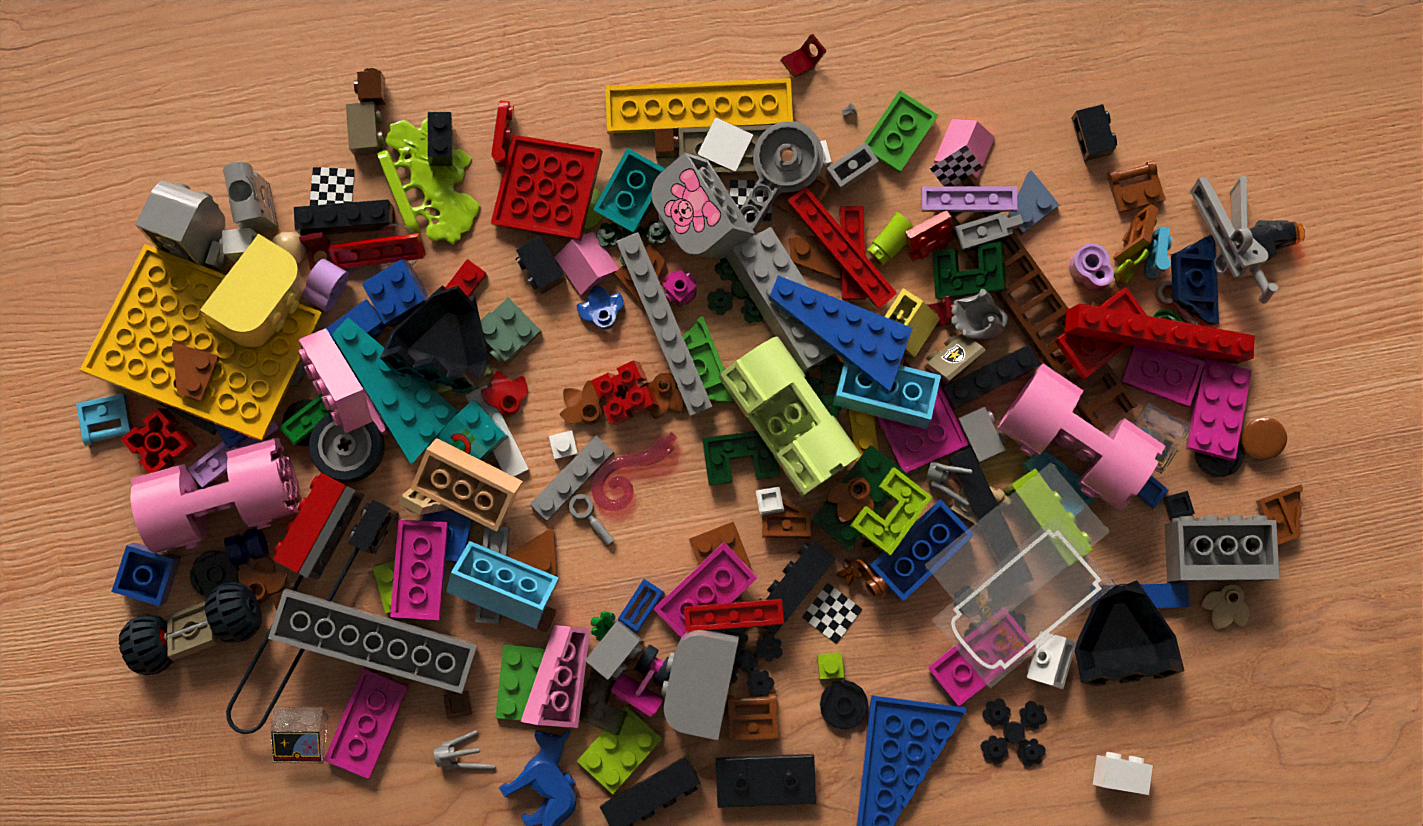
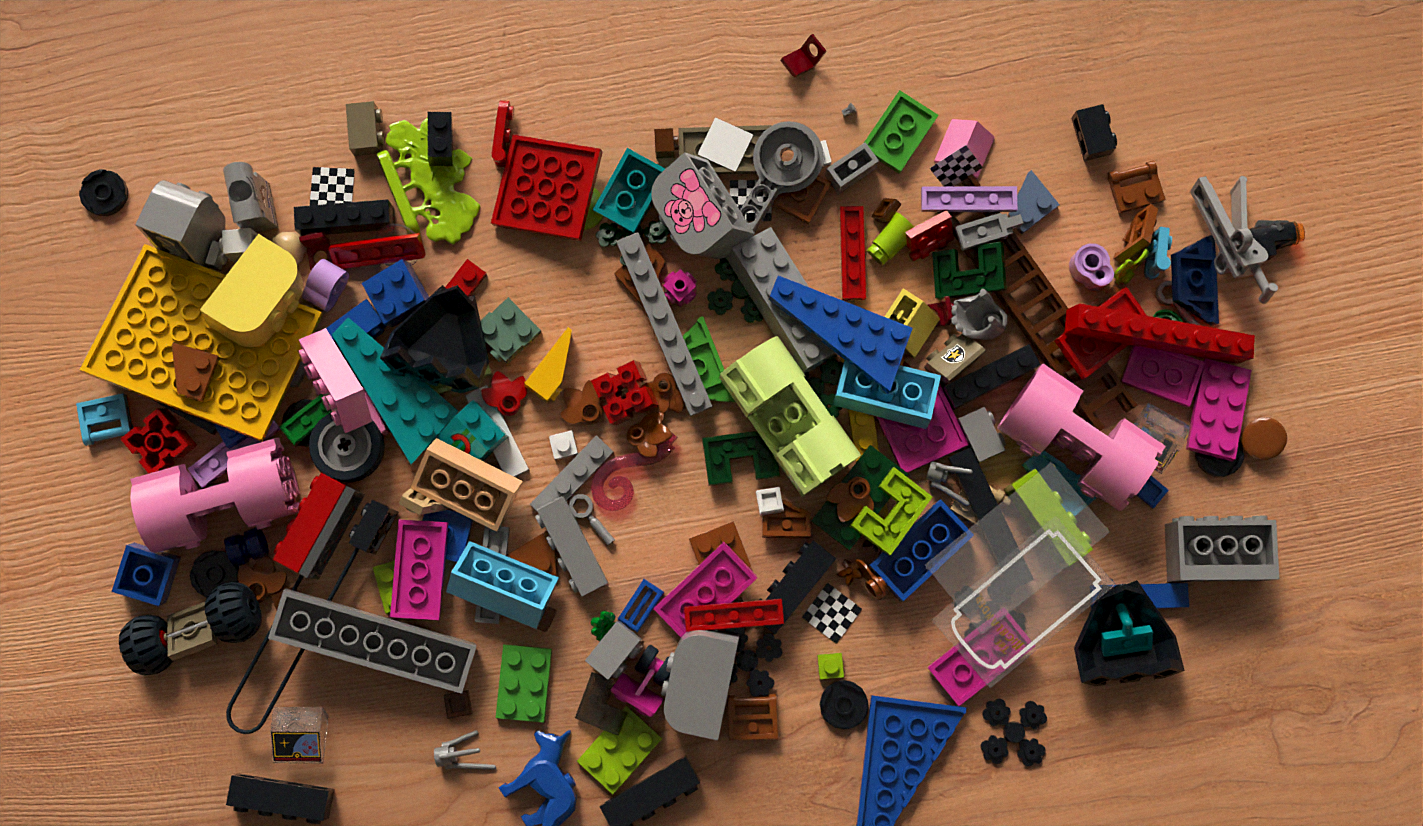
(103, 192): none -> black tile
(279, 797): none -> black brick
(366, 723): dark pink plate -> none
(370, 86): reddish brown brick -> none
(540, 265): black brick -> none
(549, 373): none -> yellow slope
(560, 679): bright pink wedge -> none
(571, 545): none -> light grey brick
(586, 263): bright pink slope -> none
(599, 305): blue plate -> none
(651, 434): none -> dark orange plate
(697, 104): yellow plate -> none
(765, 780): black container -> none
(812, 254): dark orange wing -> none
(842, 248): red plate -> none
(886, 210): none -> reddish brown tile
(1052, 662): white brick -> none
(1122, 774): white brick -> none
(1128, 639): none -> teal plate
(1178, 505): black tile -> none
(1225, 610): tan plate -> none
(1286, 510): dark orange wing -> none

